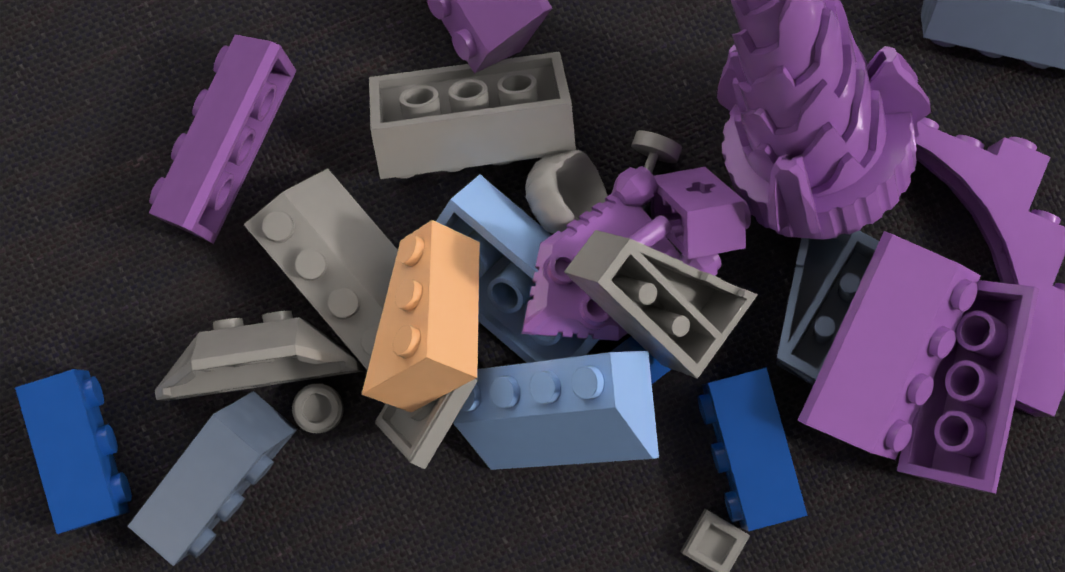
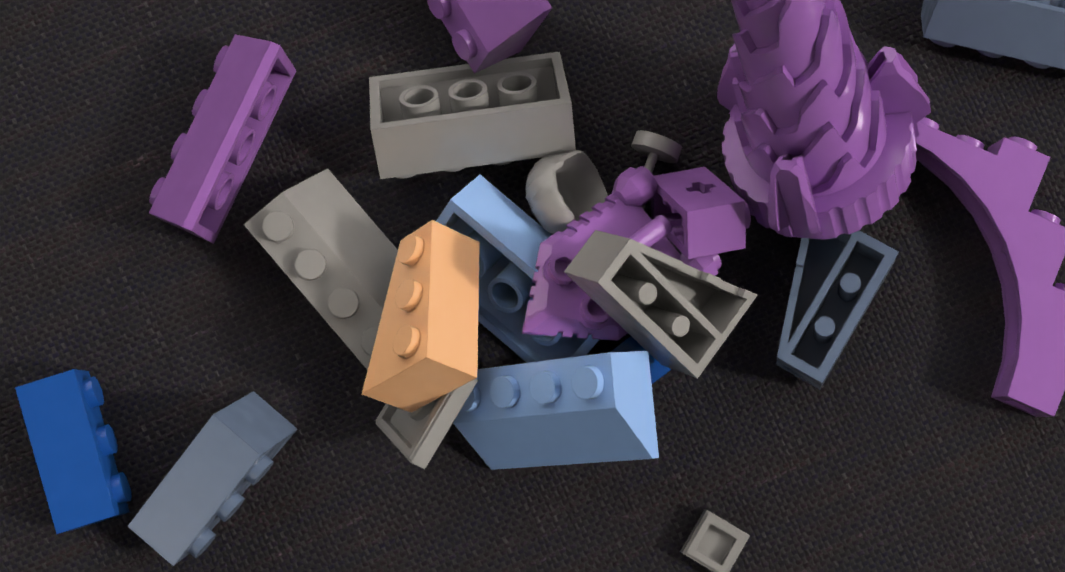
(254, 357): light grey wedge -> none
(317, 408): light grey tile -> none
(752, 450): blue brick -> none
(890, 347): medium lavender slope -> none
(968, 417): medium lavender slope -> none

